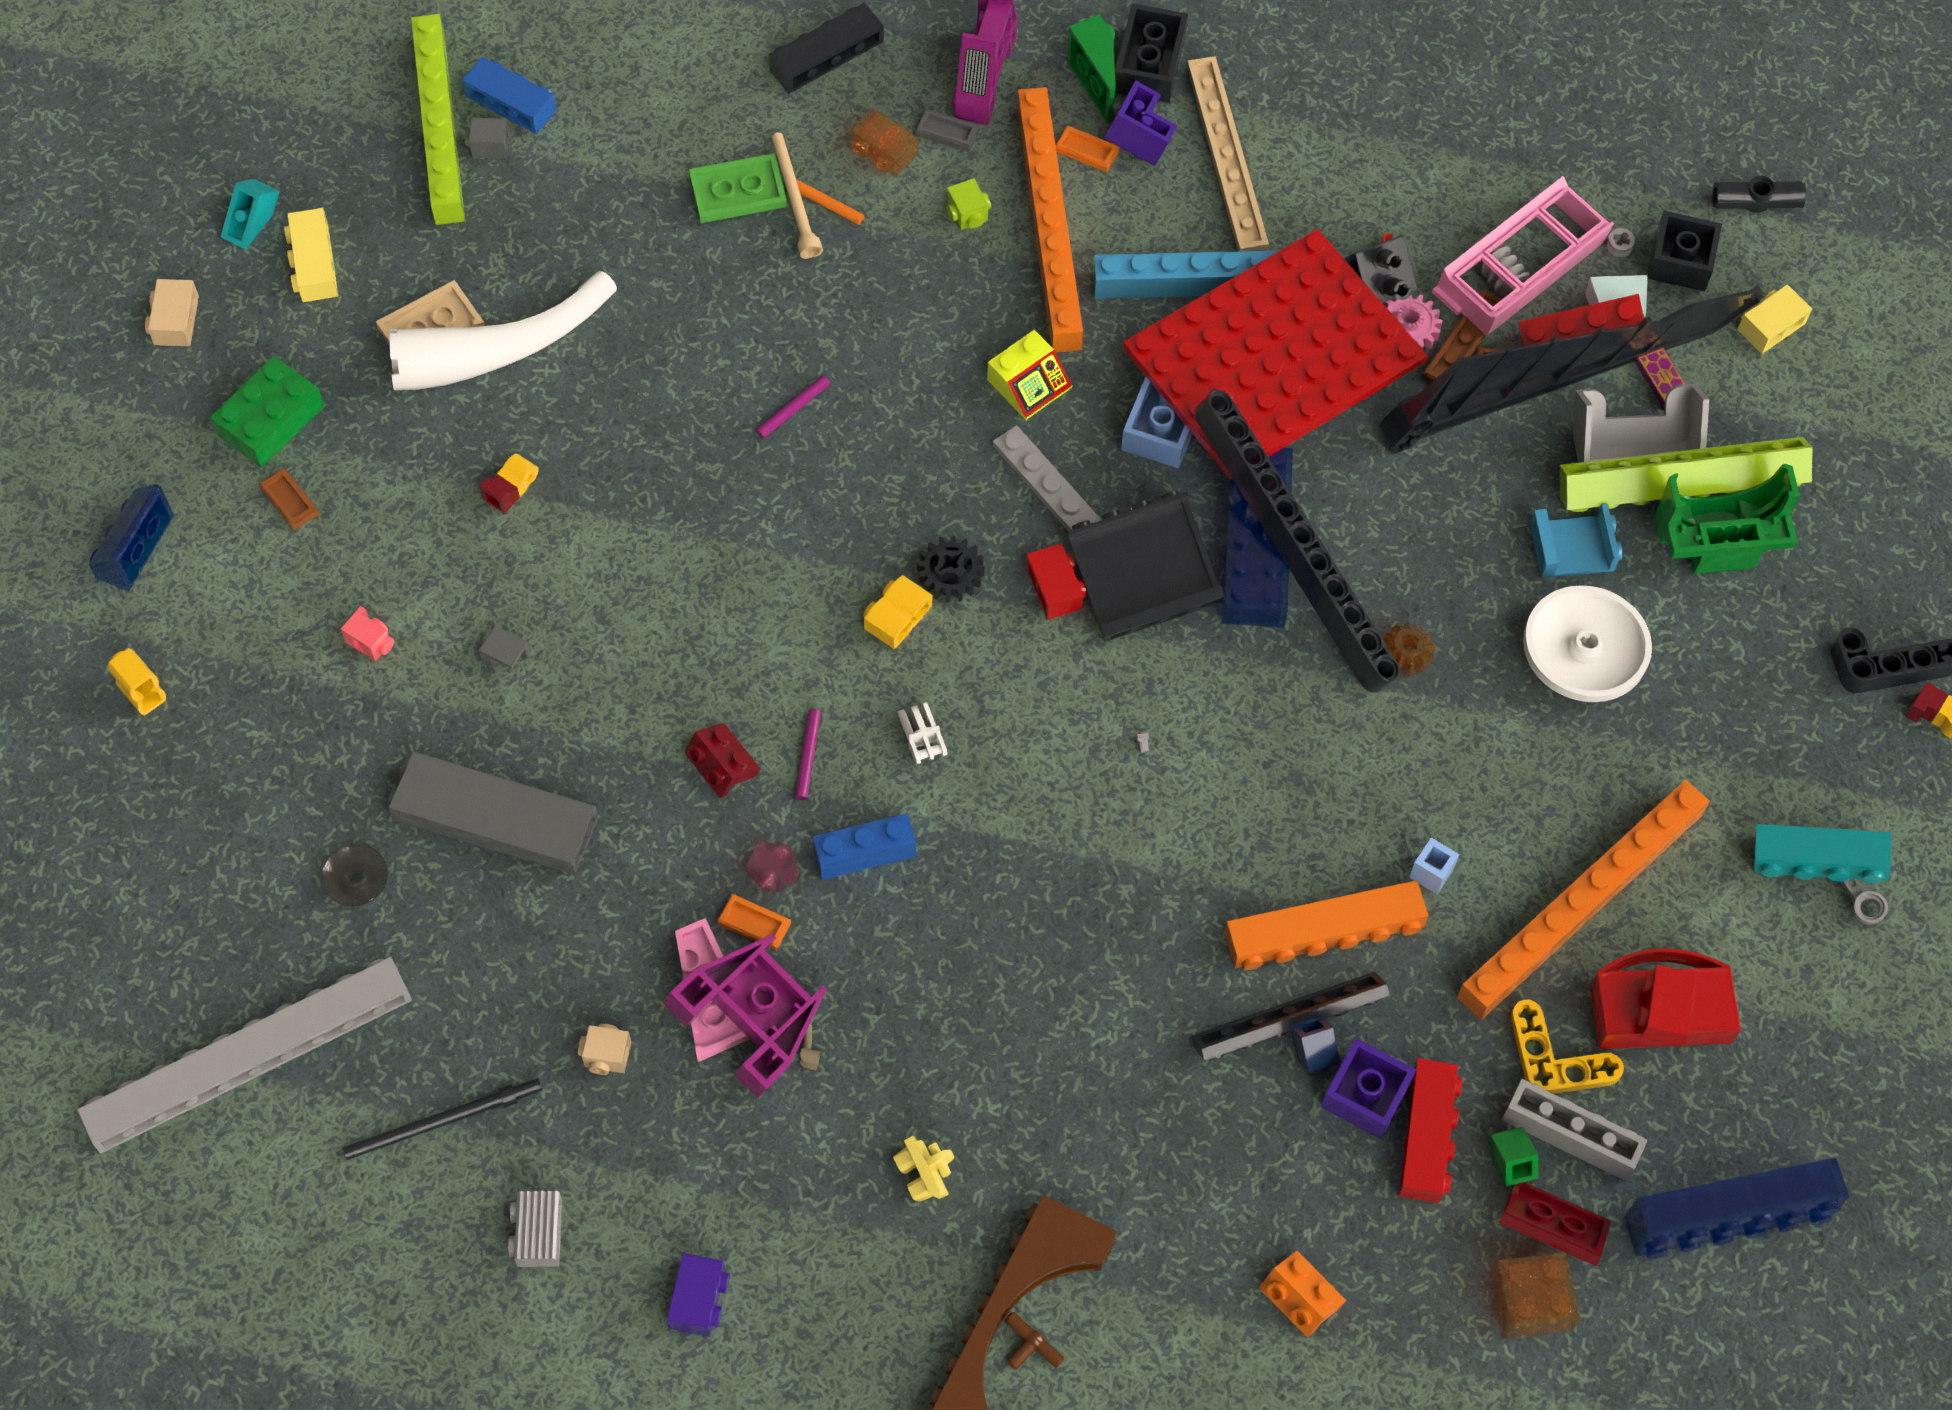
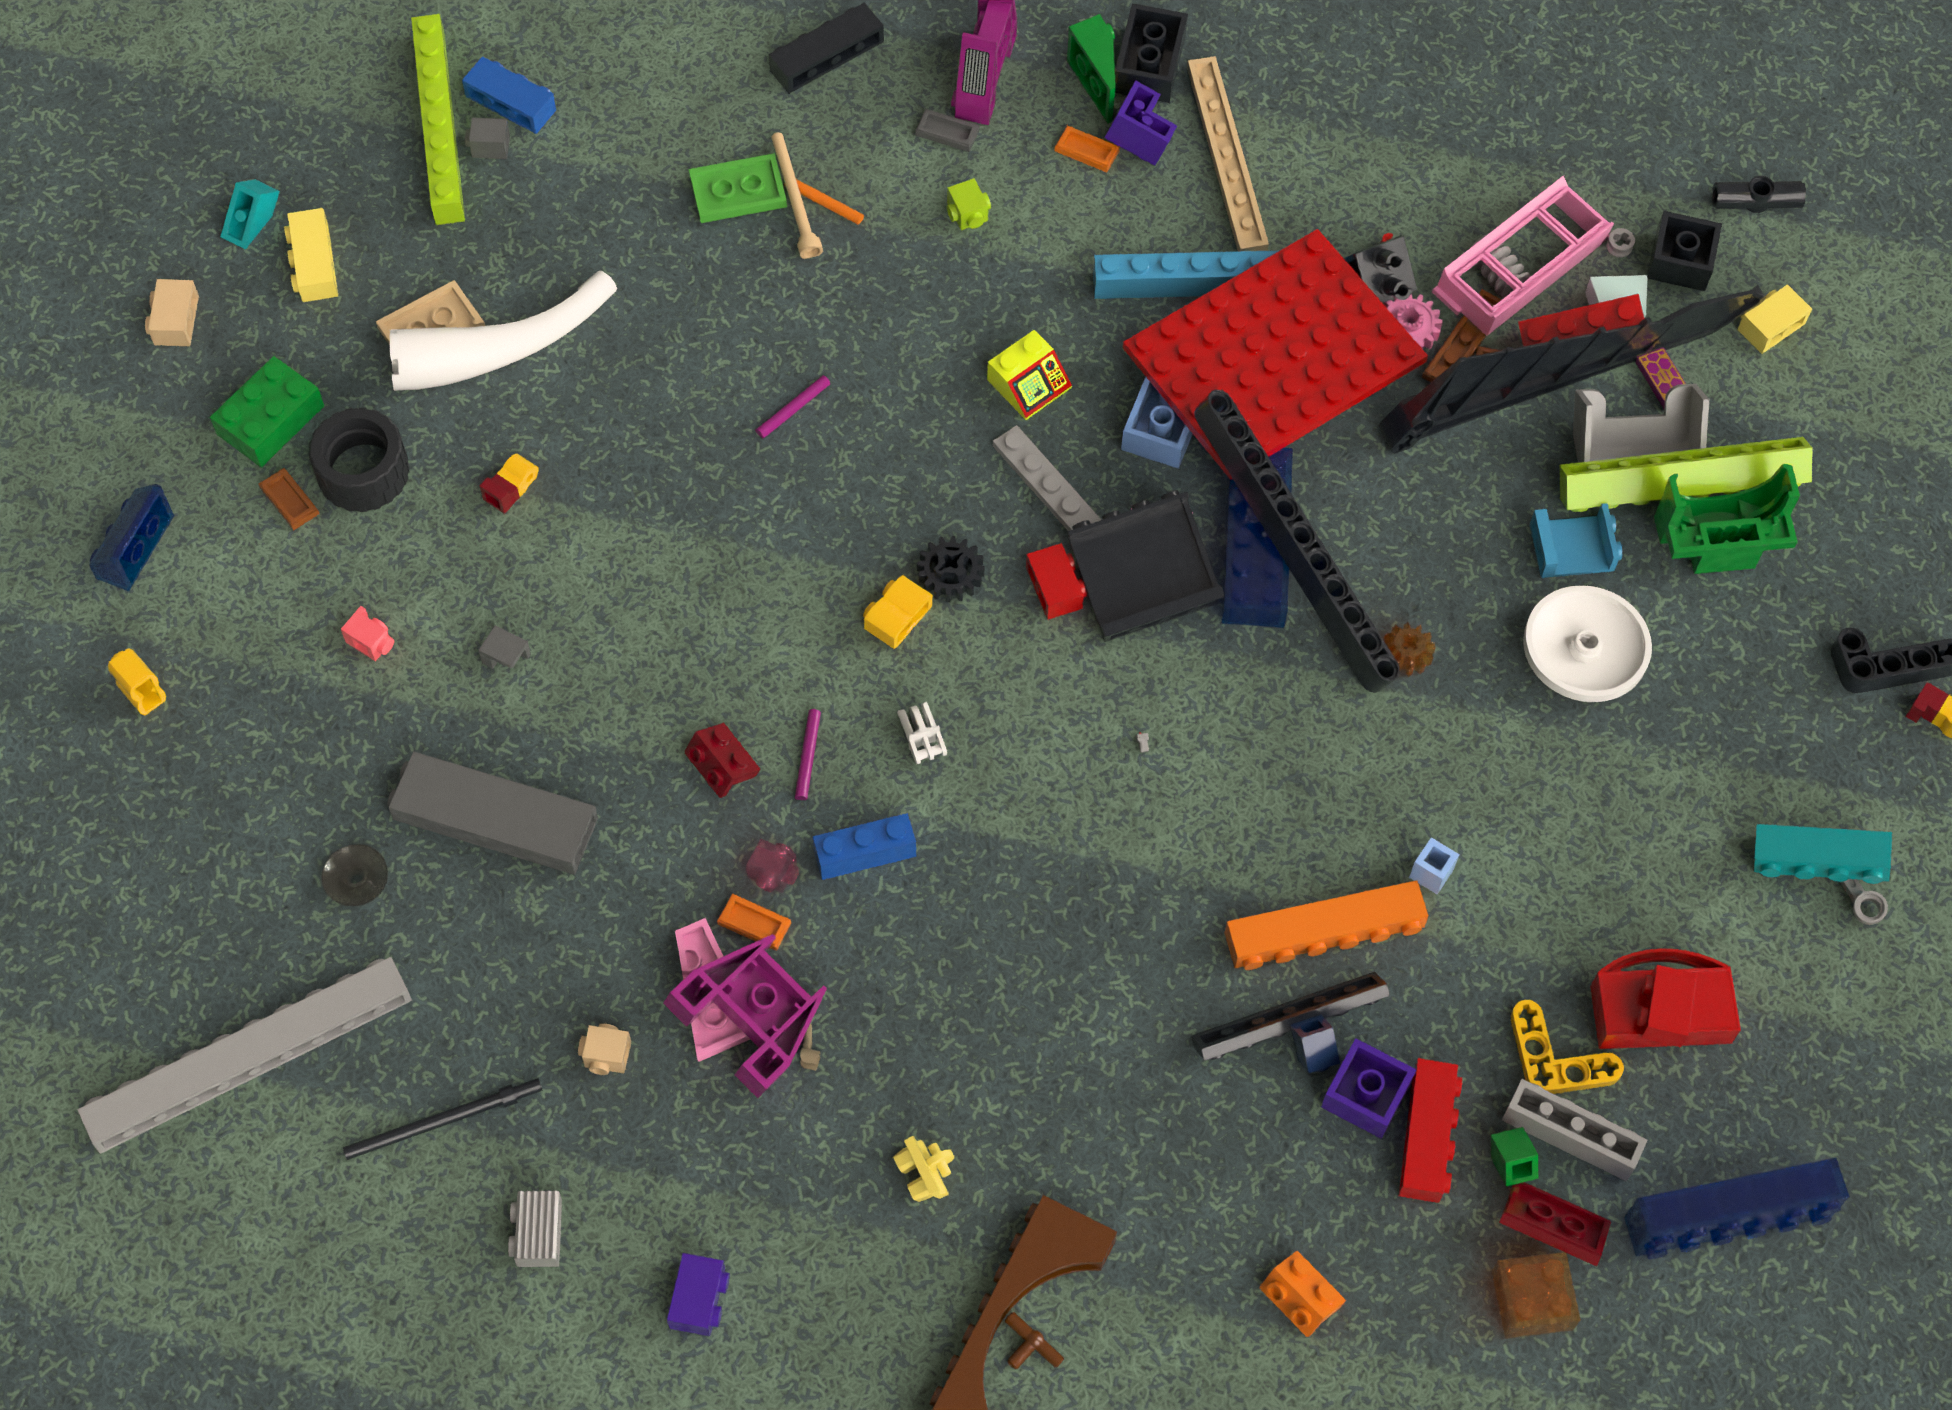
(351, 429): none -> black tyre
(884, 143): clear orange brick -> none
(1049, 220): orange brick -> none
(1582, 900): orange brick -> none

